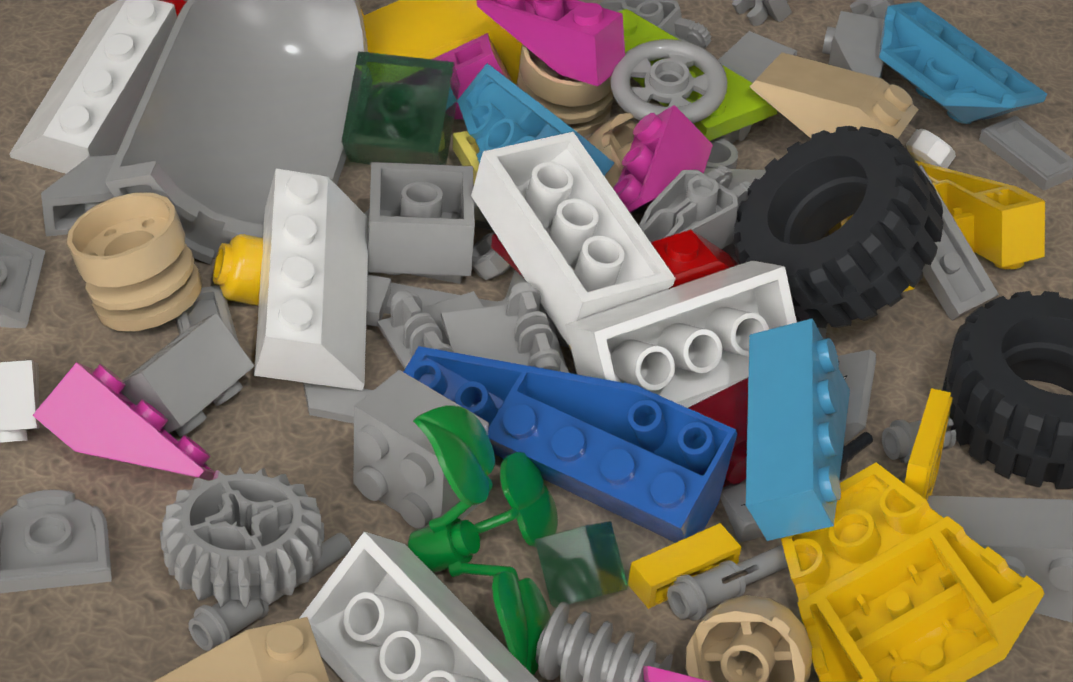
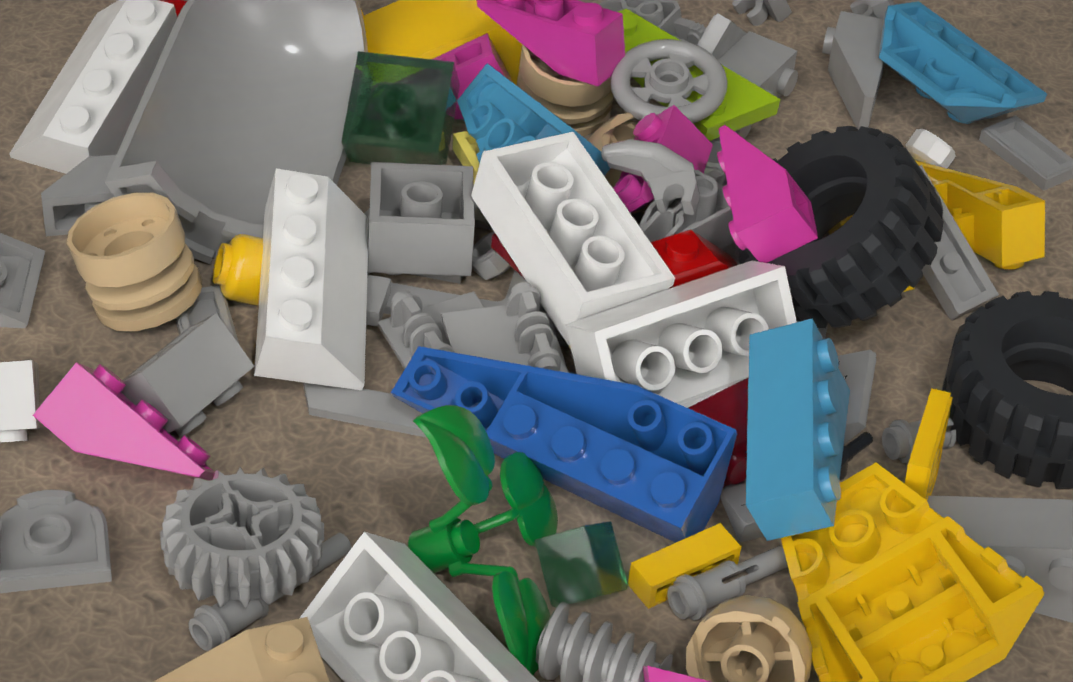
(395, 456): light grey brick -> none
(661, 168): none -> light grey piece
(720, 36): none -> light grey tile
(765, 201): none -> dark pink slope
(830, 97): tan slope -> none

